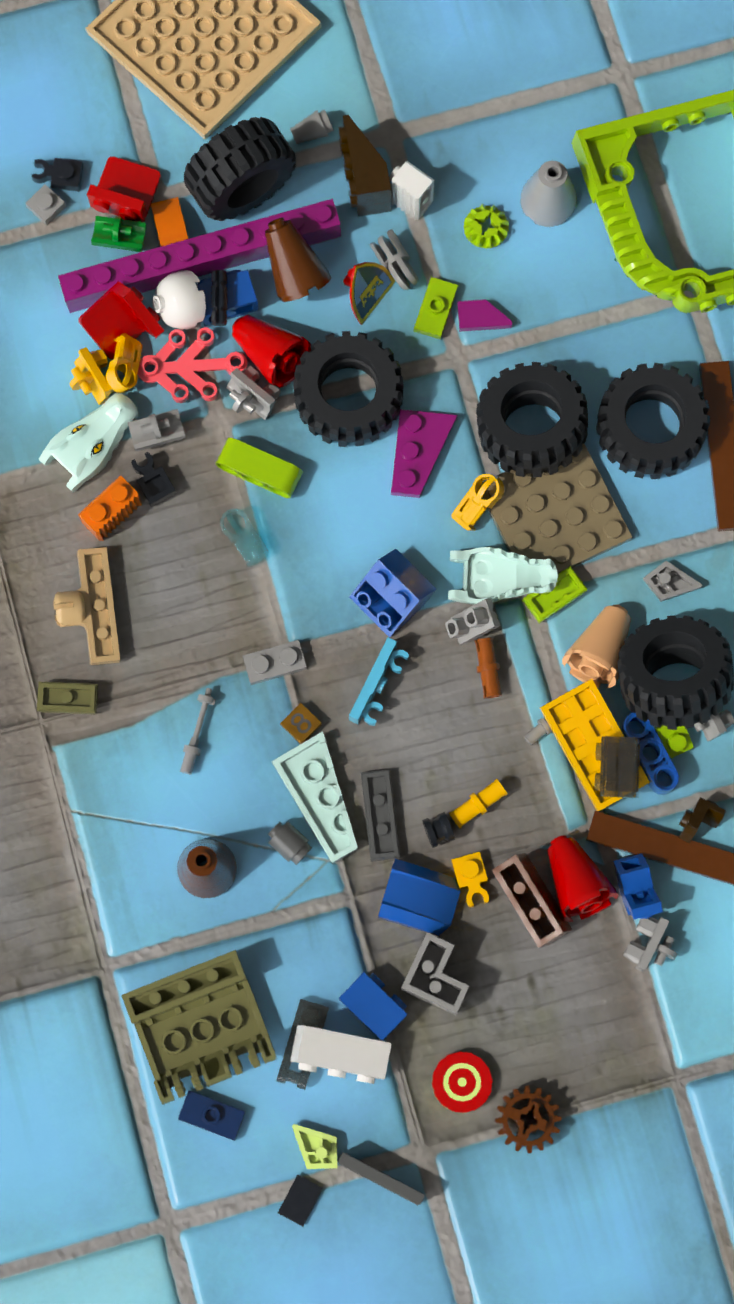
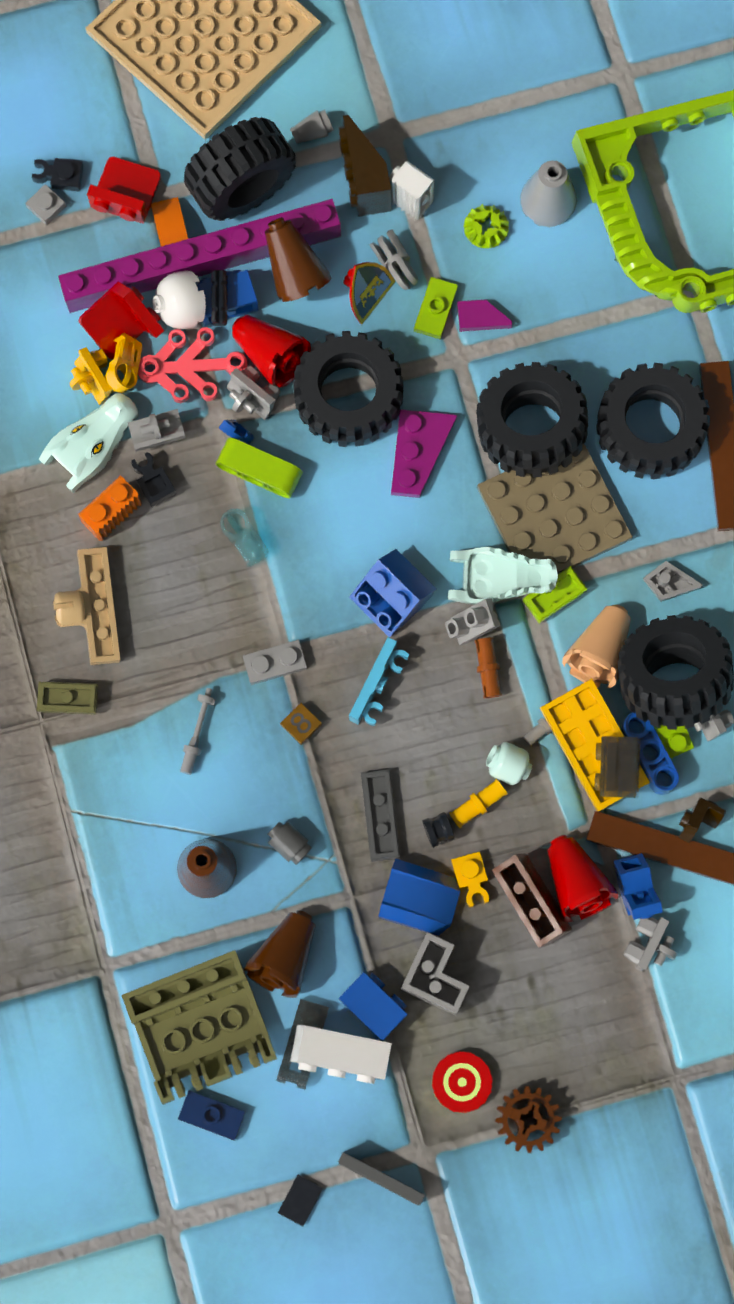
(119, 233): green hips -> none
(236, 431): none -> blue tile
(284, 955): none -> reddish brown cone
(315, 788): light aqua wing -> none
(317, 1148): yellowish green piece -> none
(474, 504): yellow piece -> none
(508, 763): none -> light aqua head

